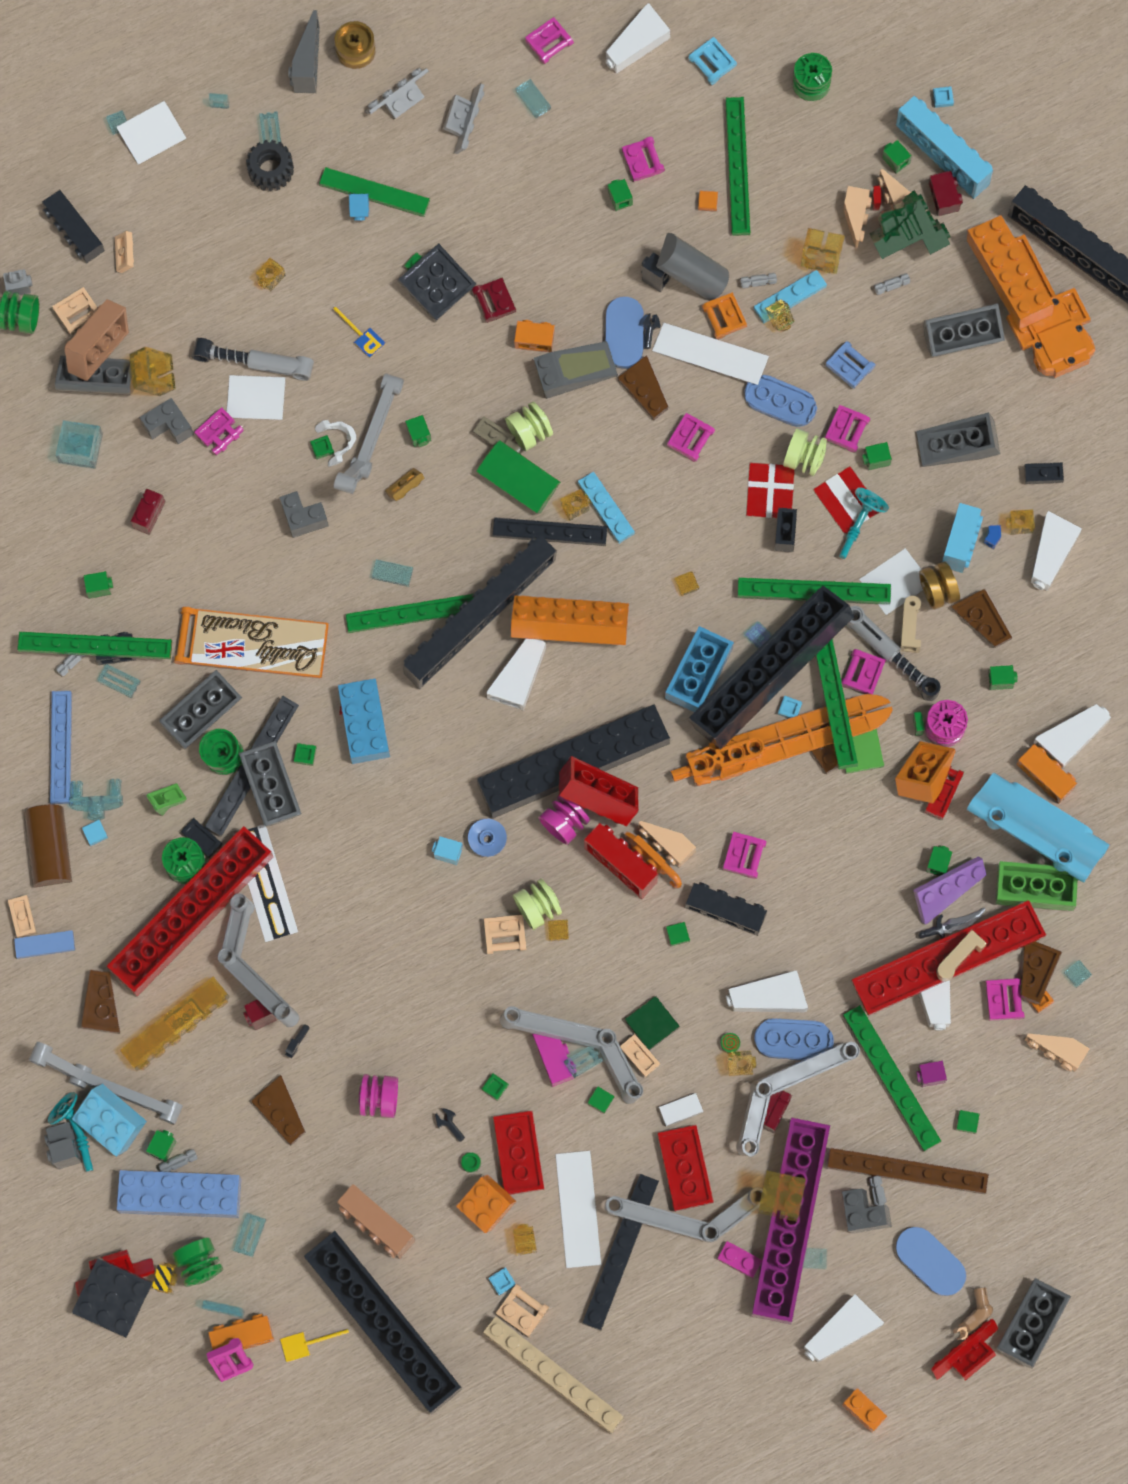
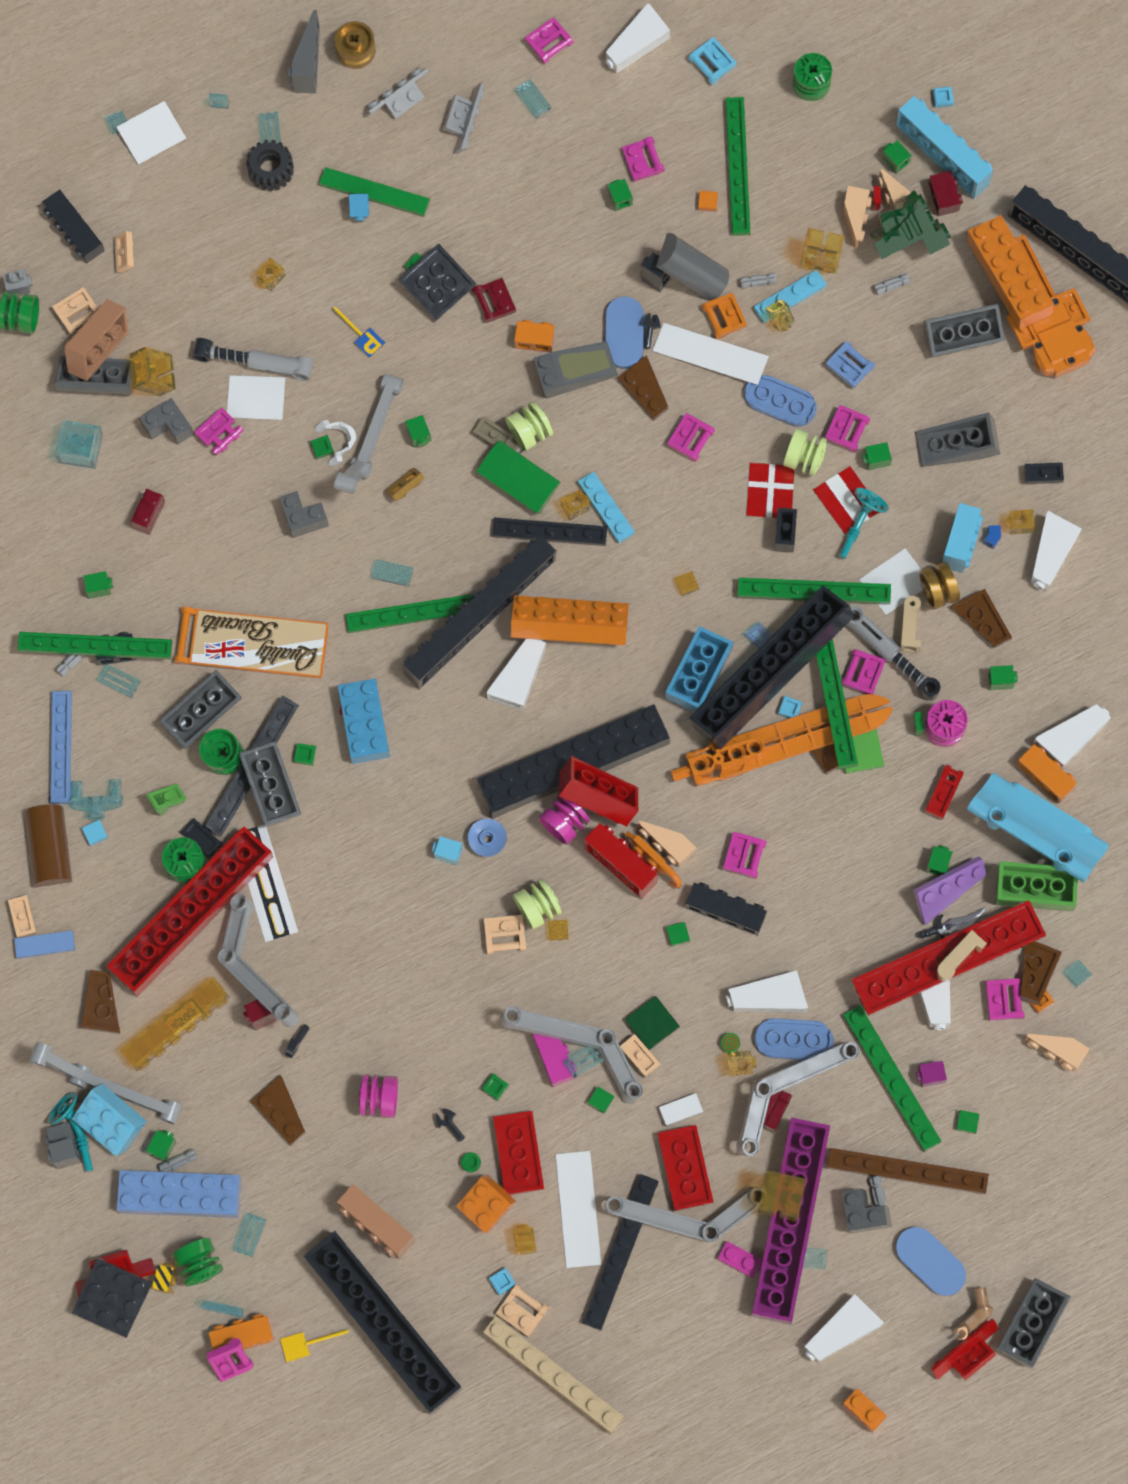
(925, 772): orange slope -> none

